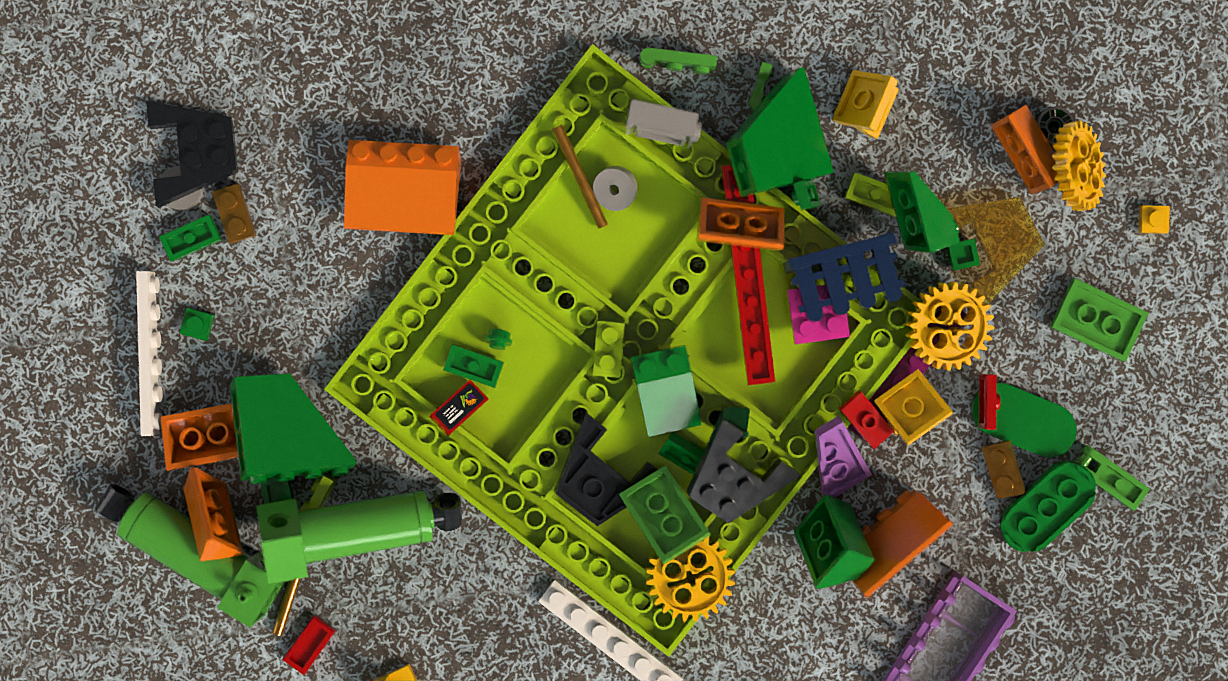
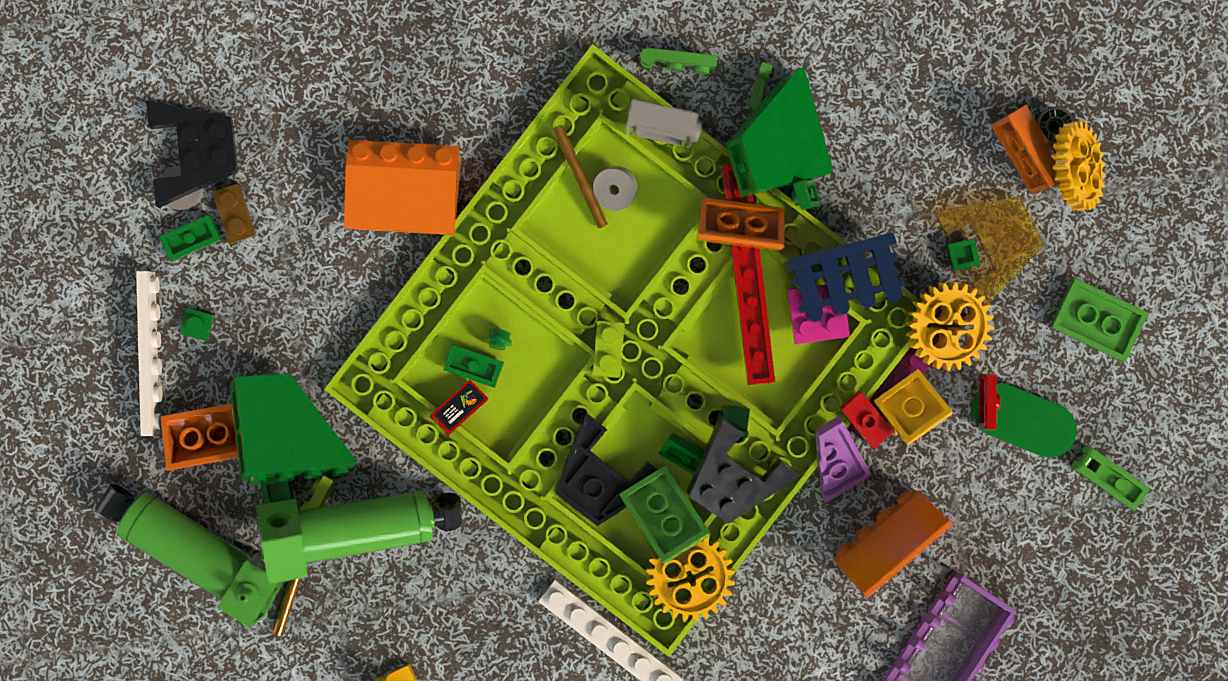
(211, 516): orange slope -> none
(309, 644): red tile -> none
(666, 390): slope -> none
(833, 543): green slope -> none
(866, 102): yellow bracket -> none
(870, 194): lime plate -> none
(920, 215): green slope -> none
(1003, 469): pearl gold plate -> none
(1048, 506): green tile -> none
(1154, 219): yellow plate -> none

